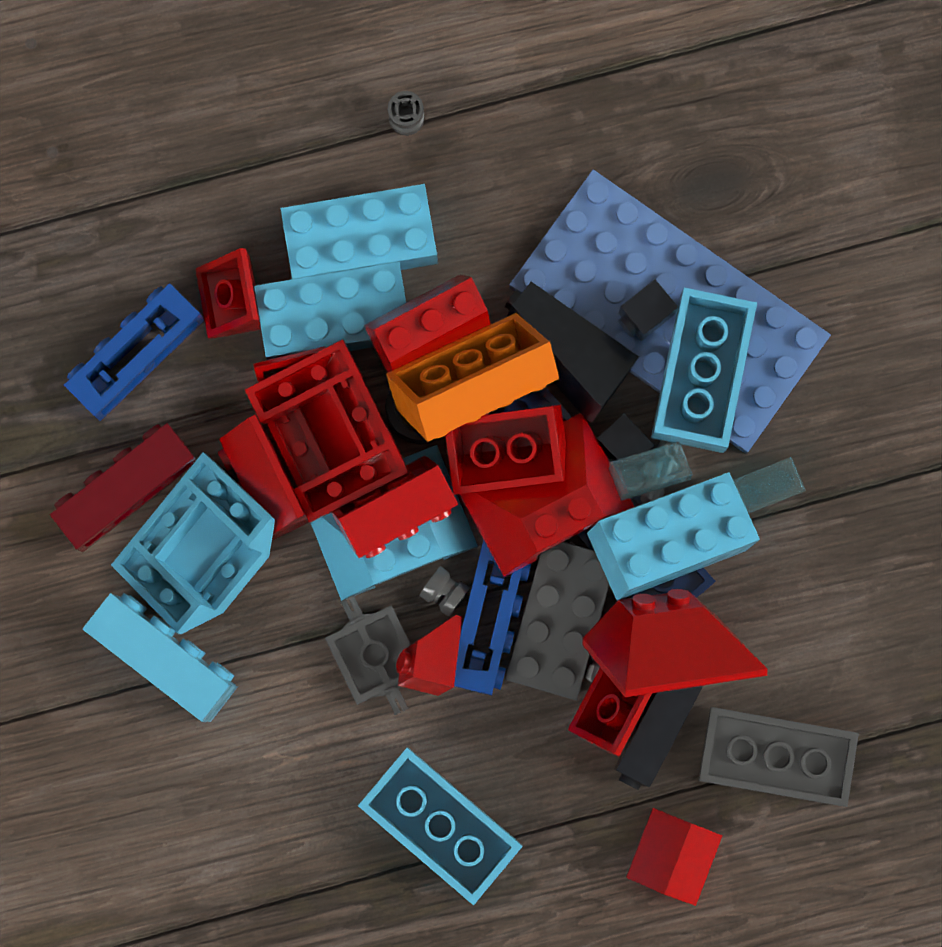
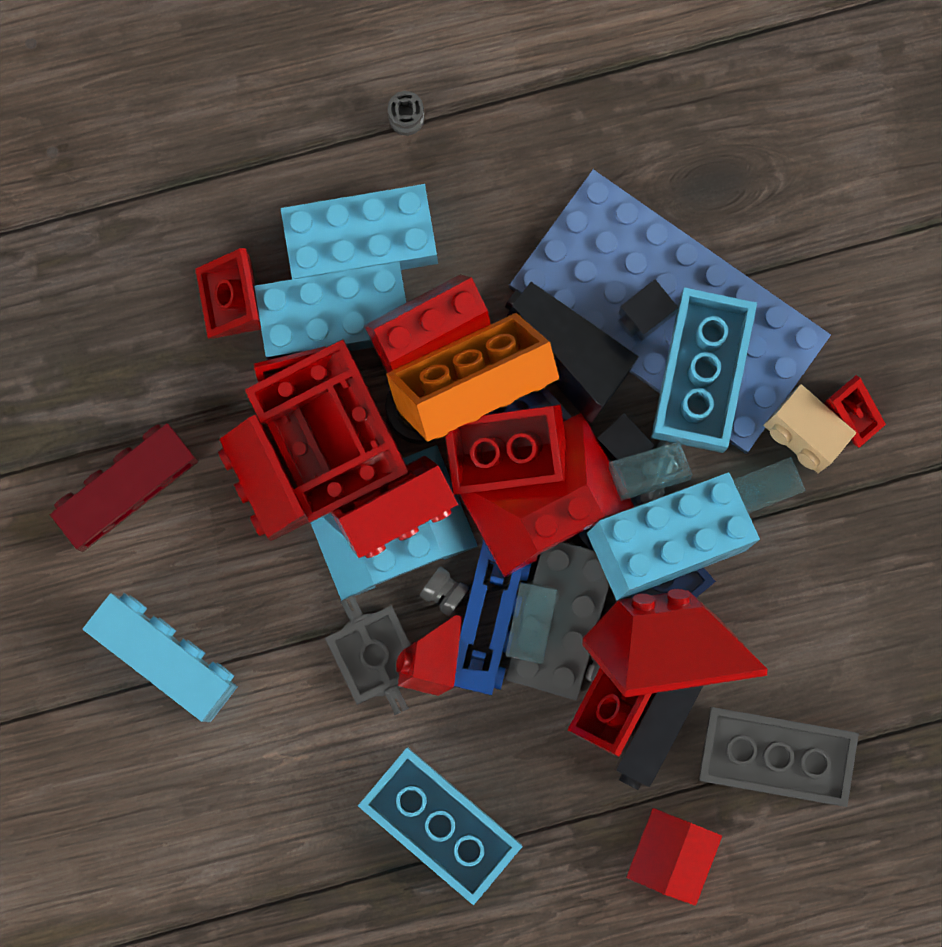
(132, 331): blue brick -> none
(198, 547): medium azure slope -> none
(531, 622): none -> clear light blue plate
(809, 429): none -> tan brick
(857, 410): none -> red slope

